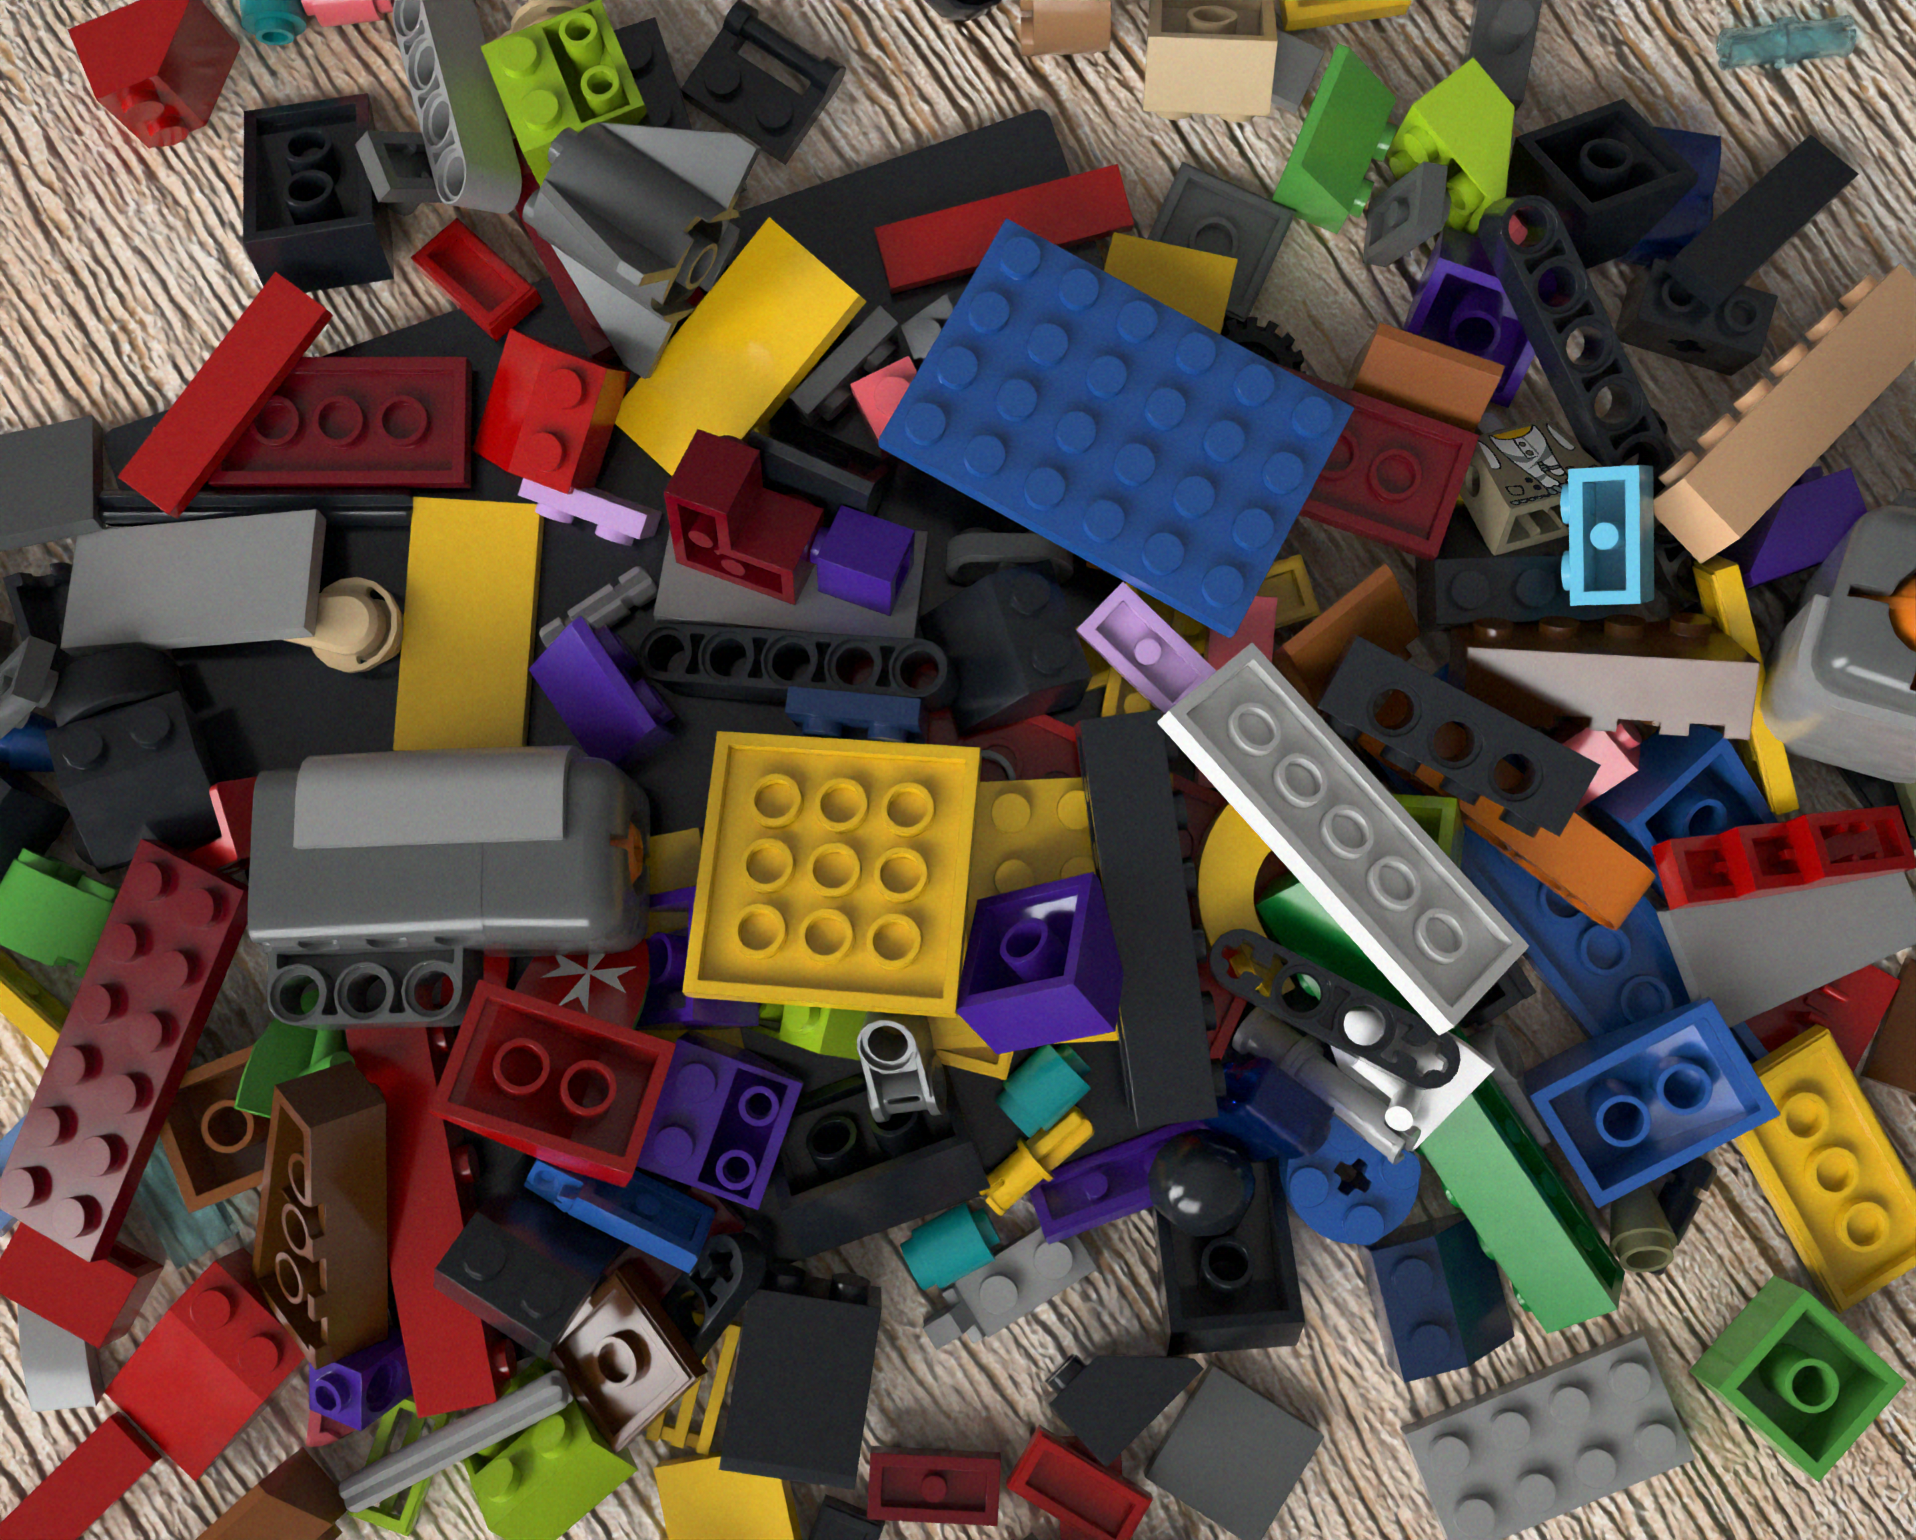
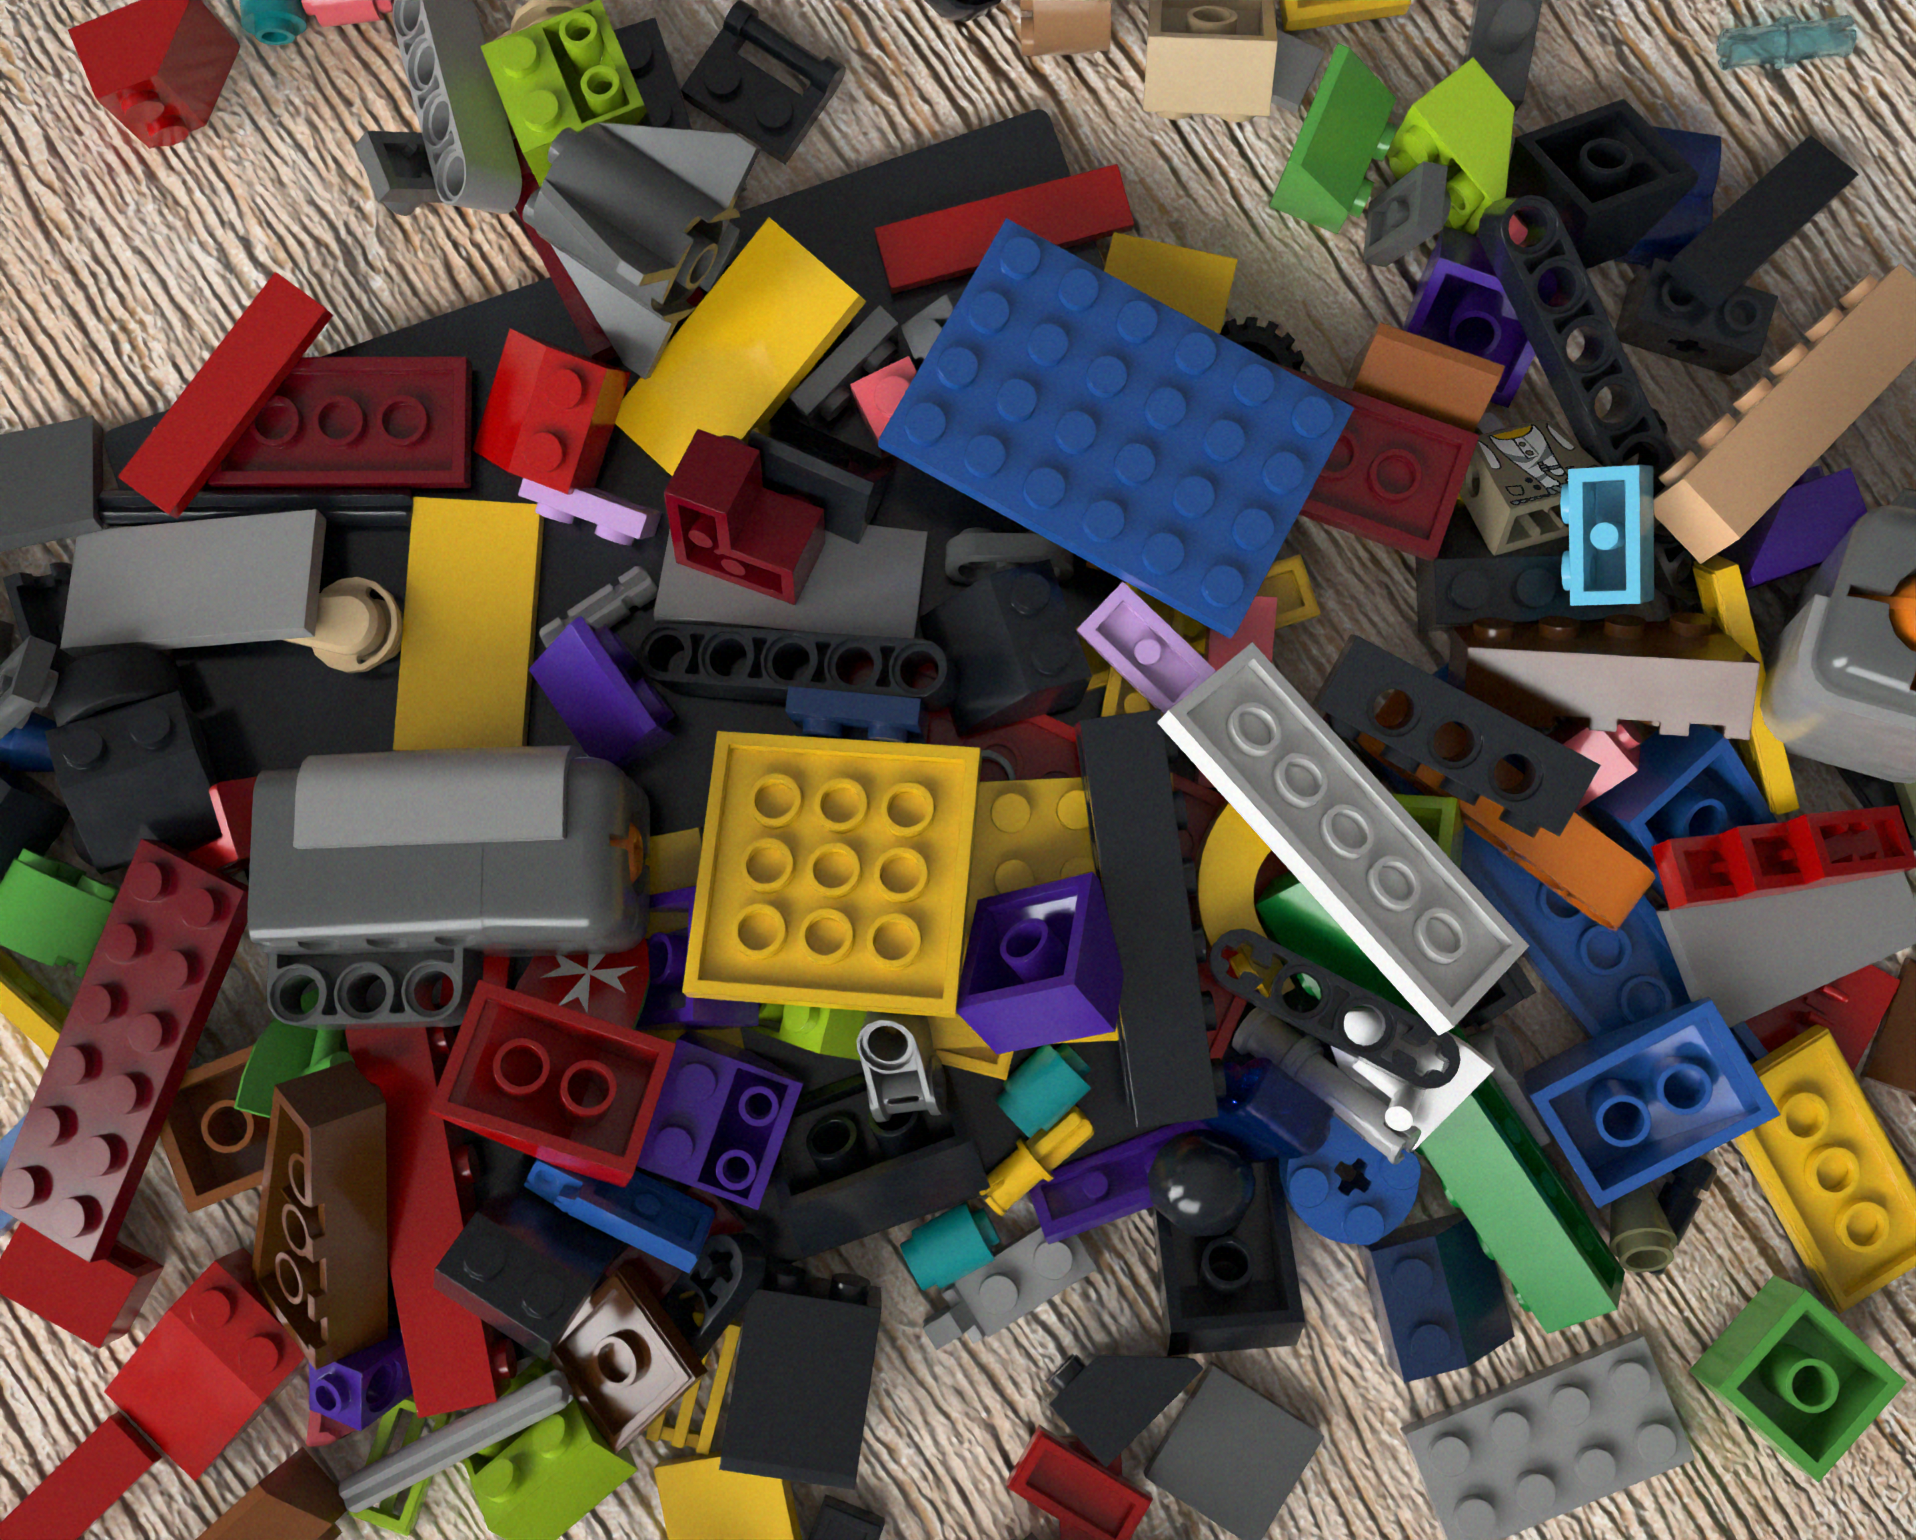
(57, 1365): light grey slope -> none
(181, 1233): clear light blue tile -> none
(310, 197): black slope -> none
(476, 279): red tile -> none
(863, 559): dark purple brick -> none
(934, 1485): dark red plate -> none
(1225, 221): dark grey tile -> none
(1370, 610): dark orange slope -> none

